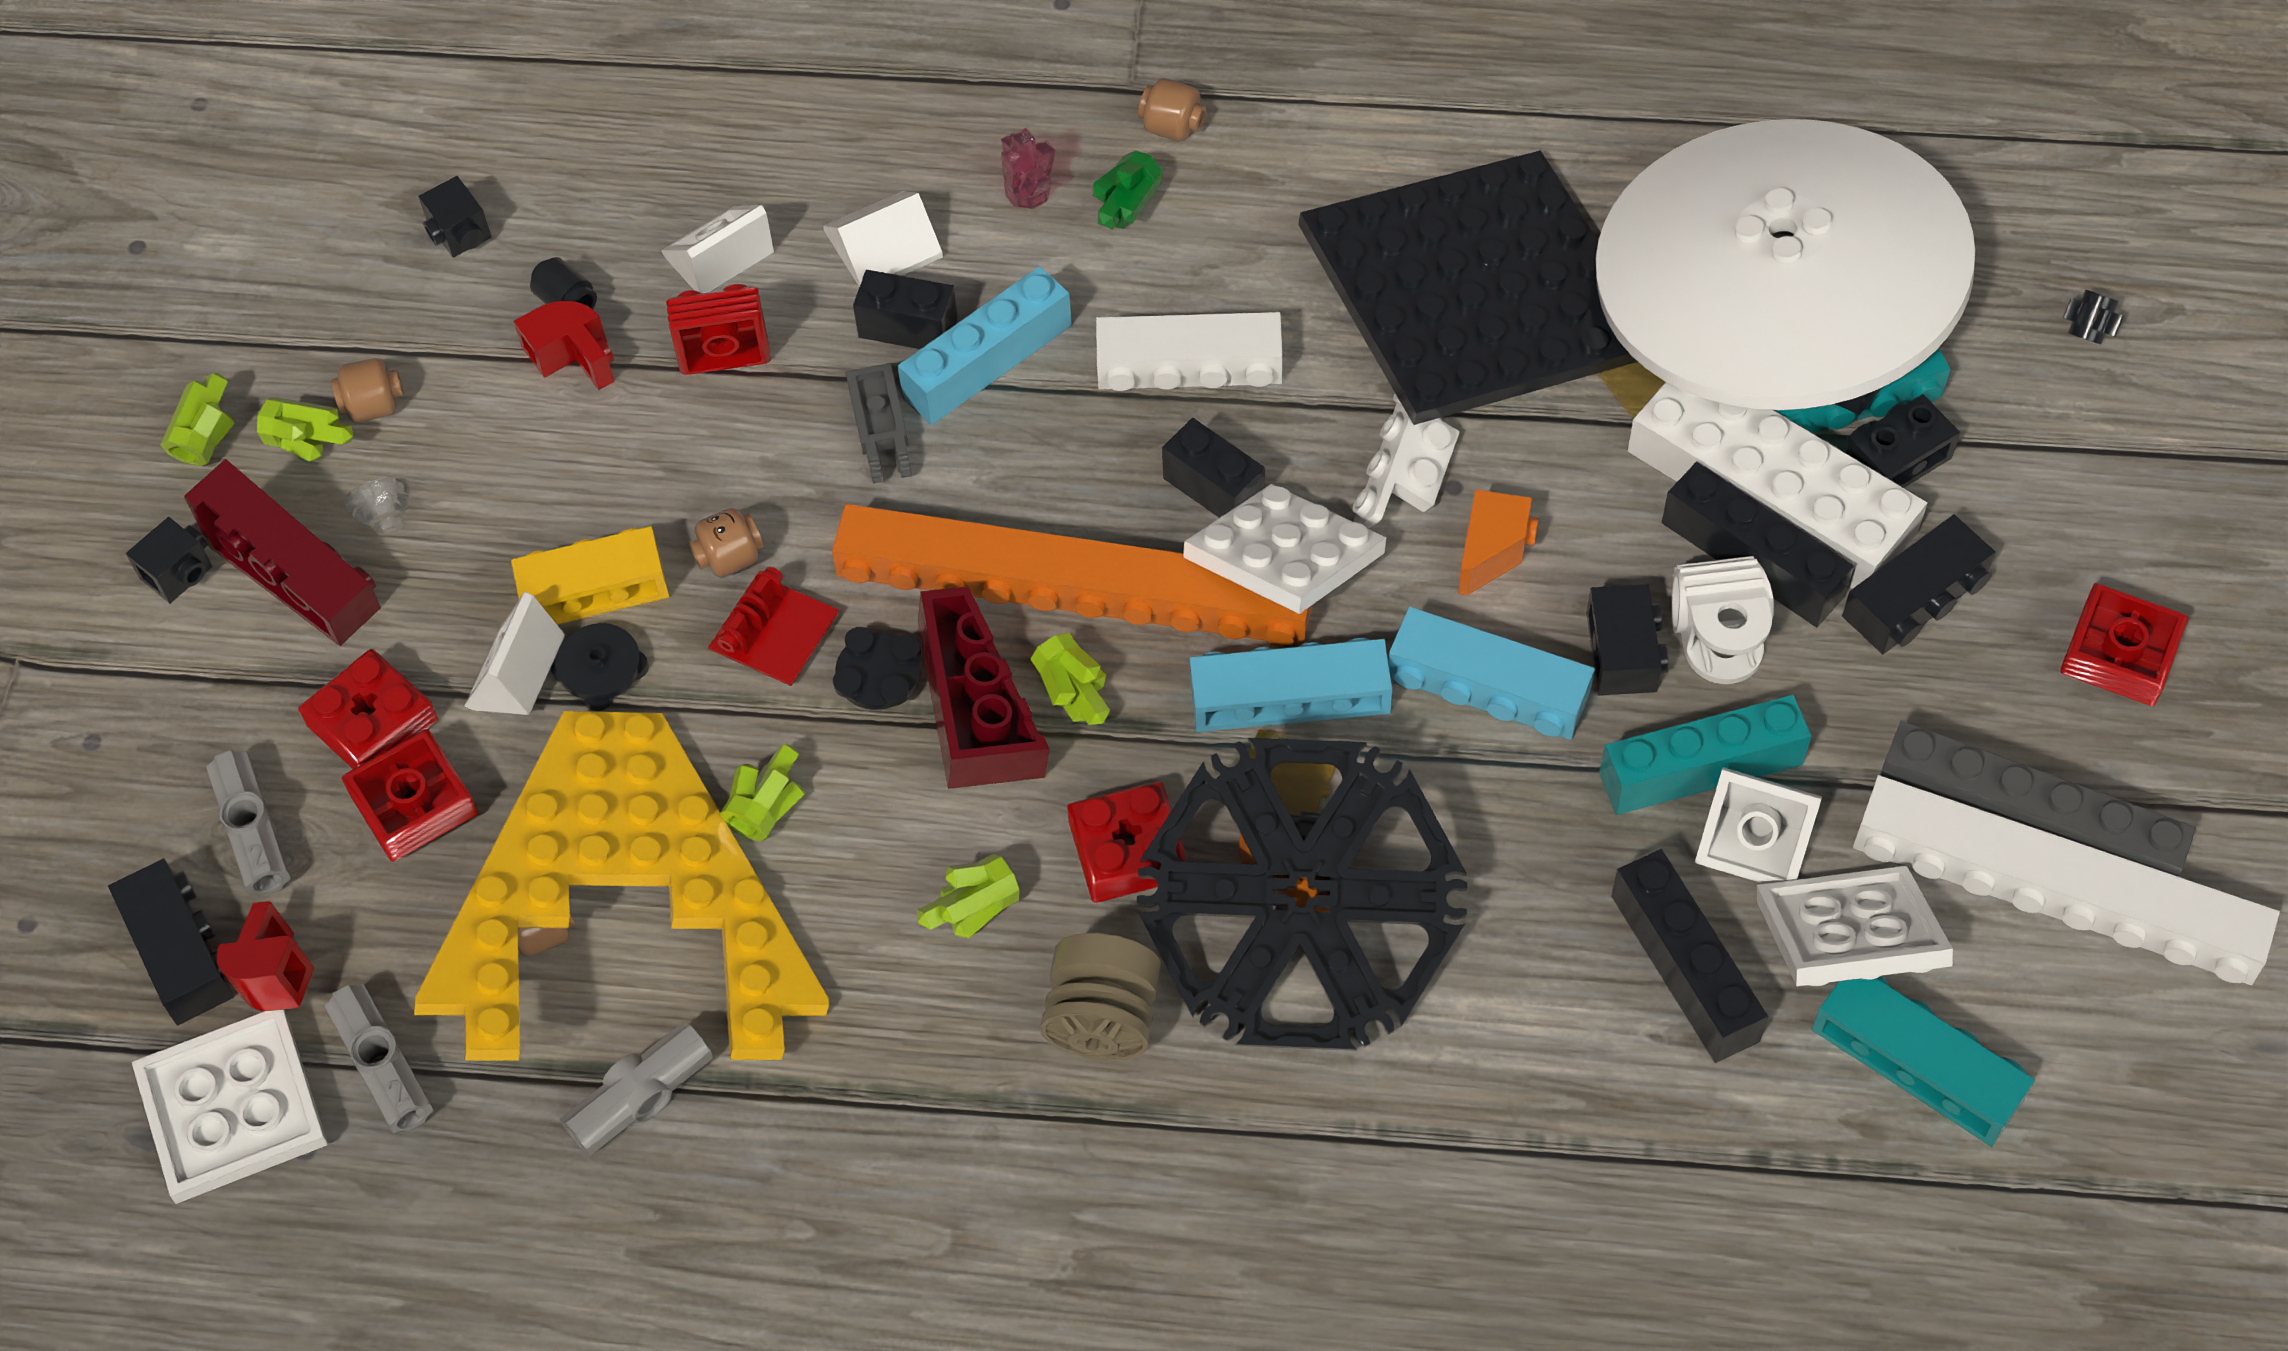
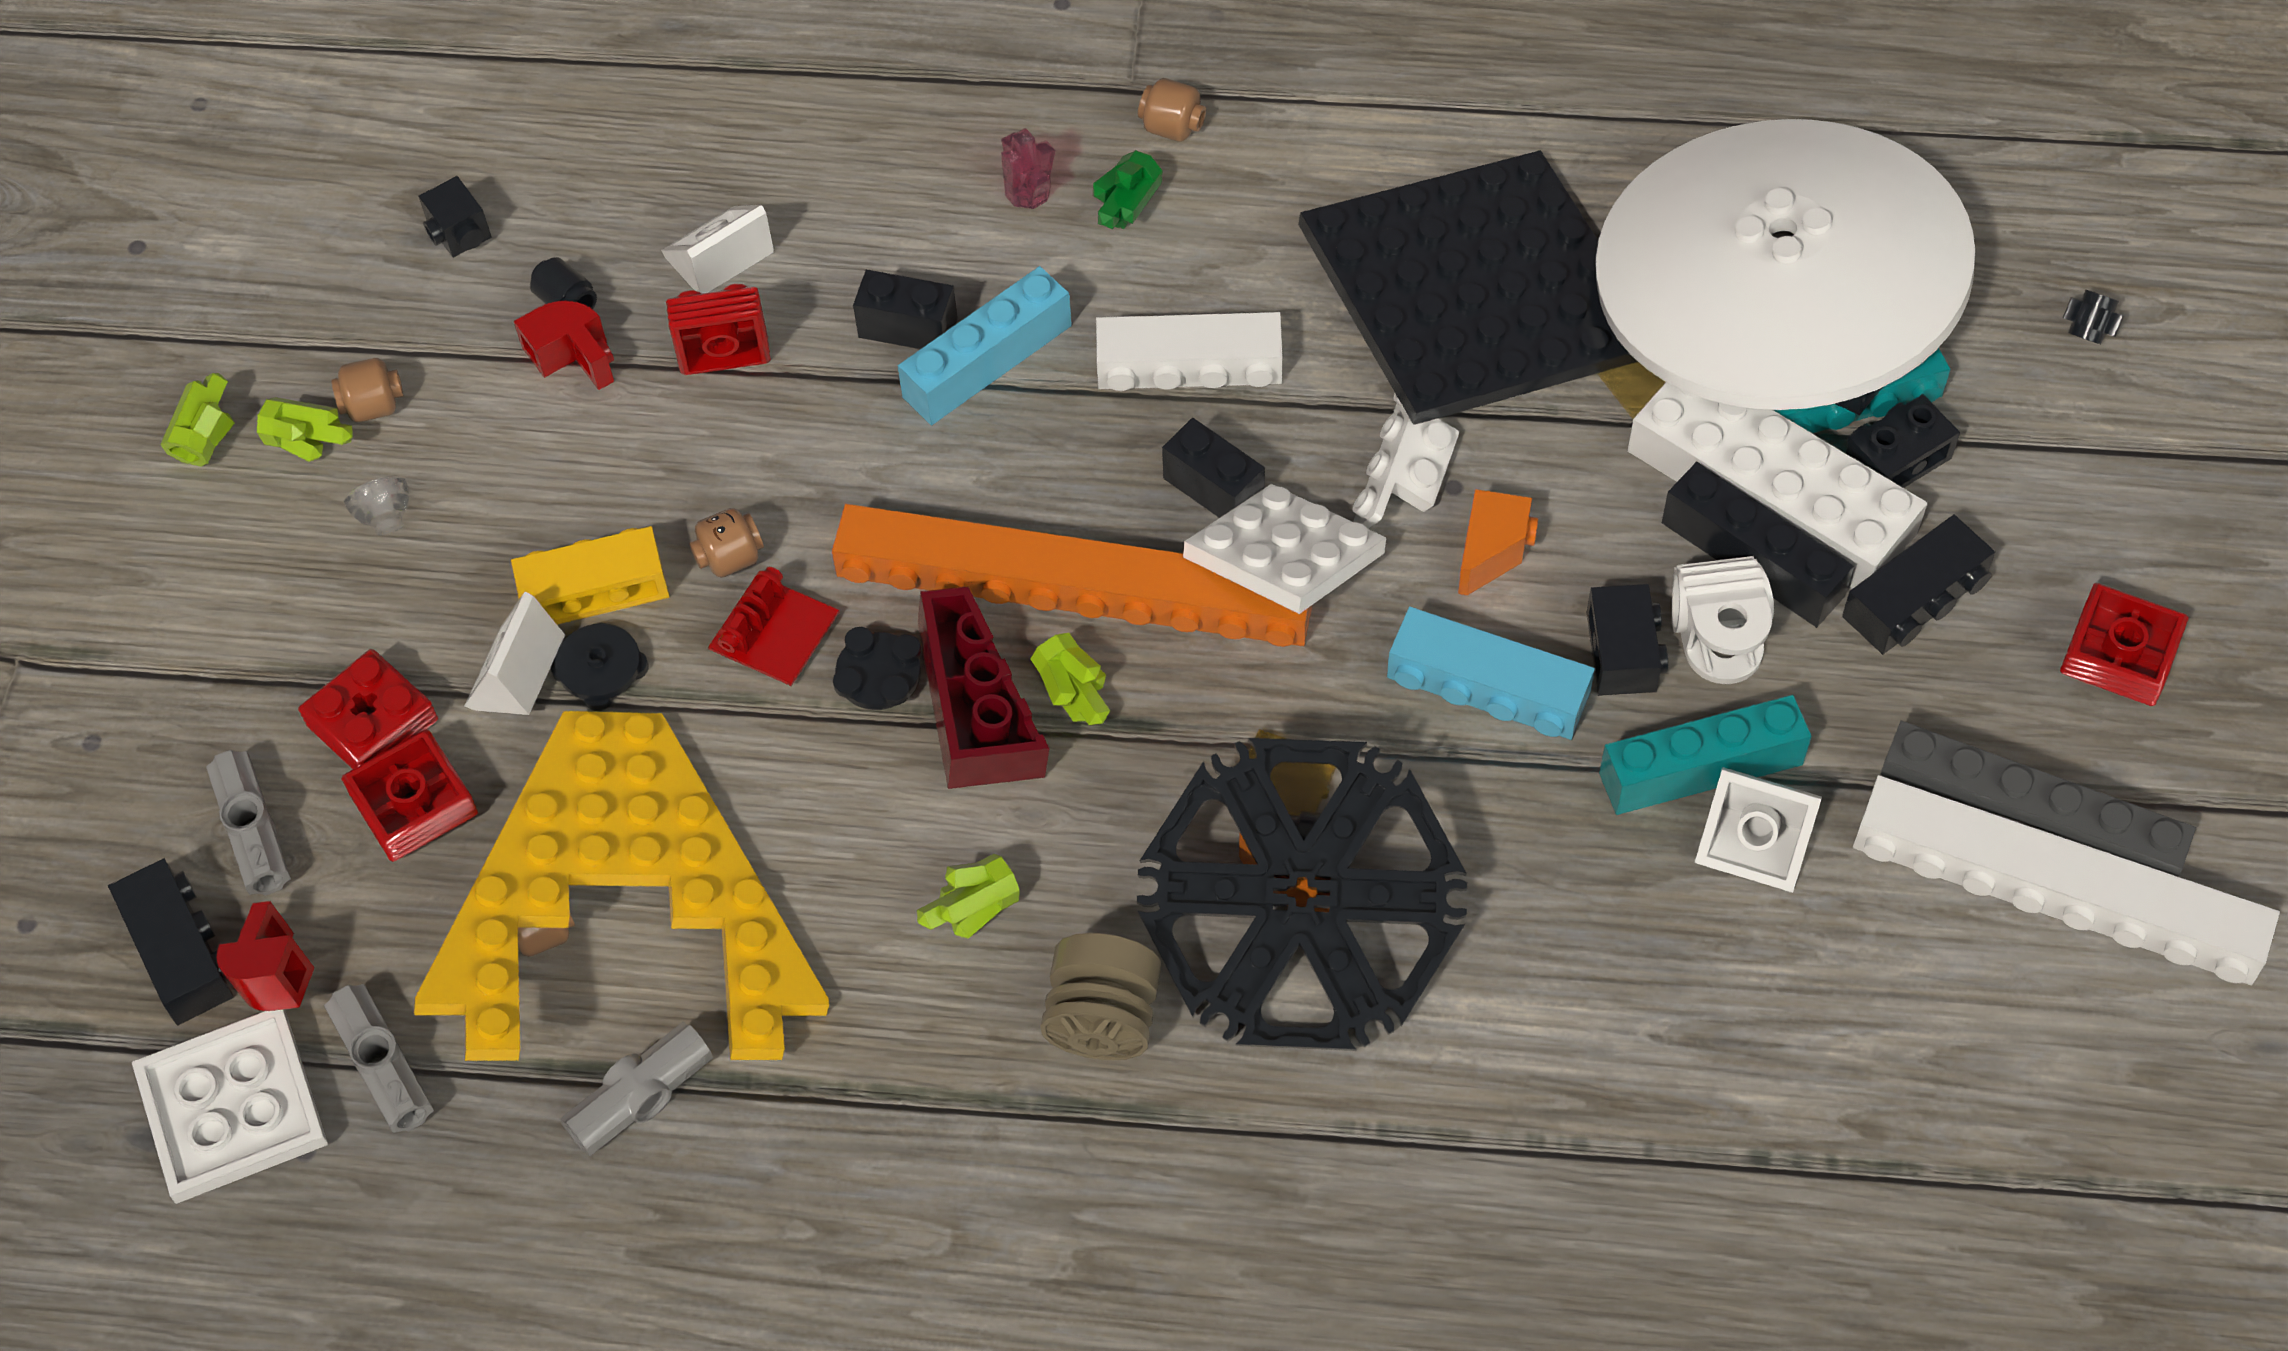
(170, 559): black brick -> none
(281, 553): dark red wedge -> none
(762, 799): lime rock -> none
(878, 417): dark grey hinge -> none
(885, 237): white slope -> none
(1099, 832): red brick -> none
(1290, 685): medium azure brick -> none
(1689, 956): black brick -> none
(1853, 926): white plate -> none
(1924, 1055): teal brick -> none

